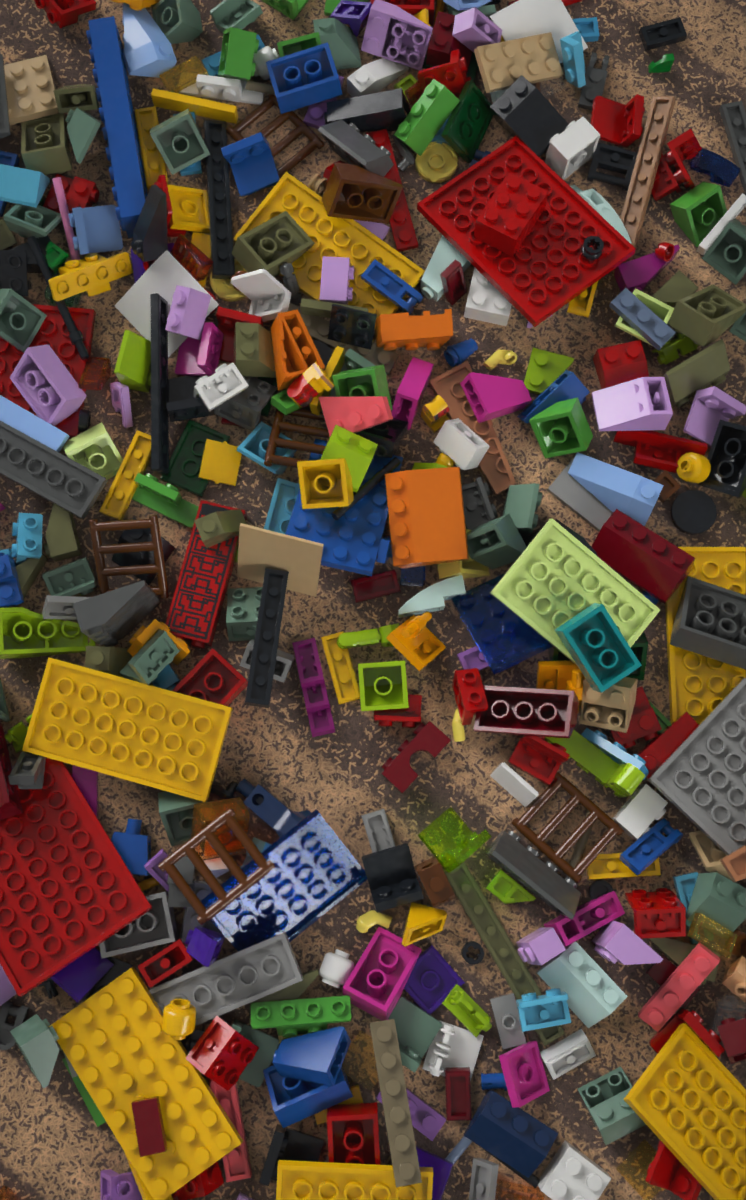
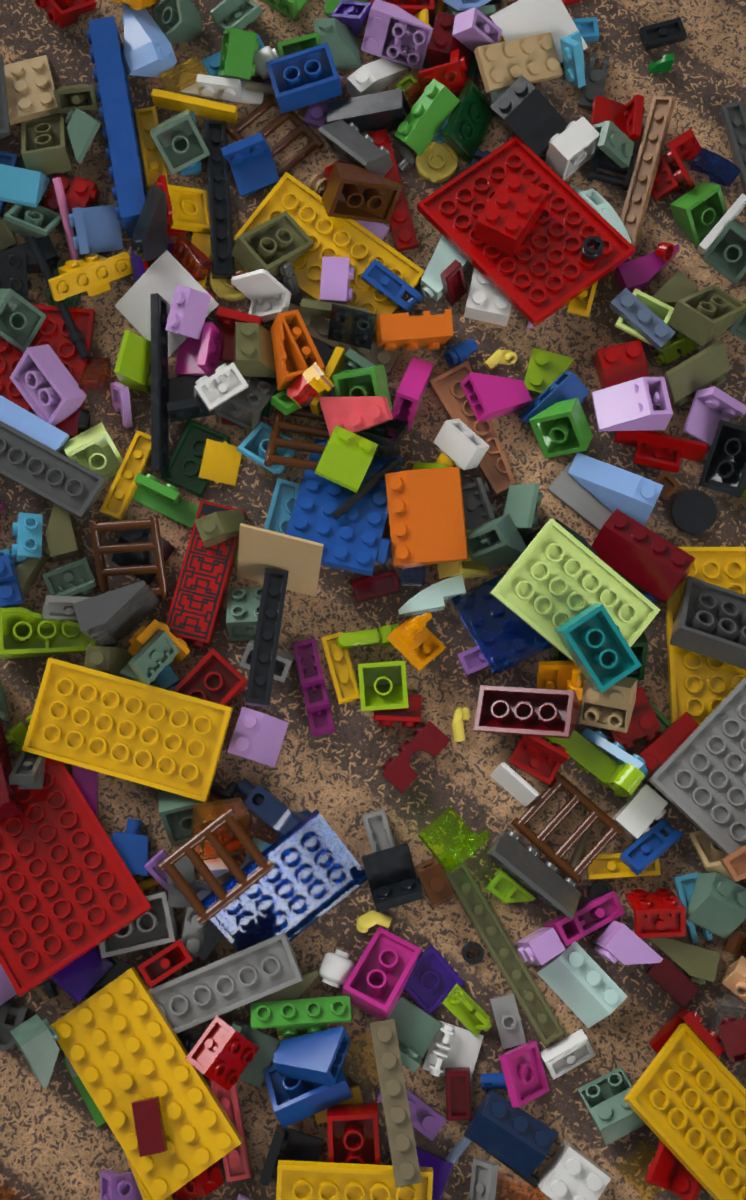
(55, 256): green tile -> none
(179, 1019): yellow head -> none
(204, 945): dark purple slope -> none
(258, 737): none -> lavender slope
(325, 483): yellow slope -> none
(422, 922): yellow slope -> none
(435, 413): yellow leg -> none
(469, 694): red bracket -> none
(543, 1010): medium azure bracket -> none
(614, 143): none -> sand green bracket
(679, 987): coral plate -> none
(693, 467): yellow head -> none
(712, 935): clear yellow tile -> none

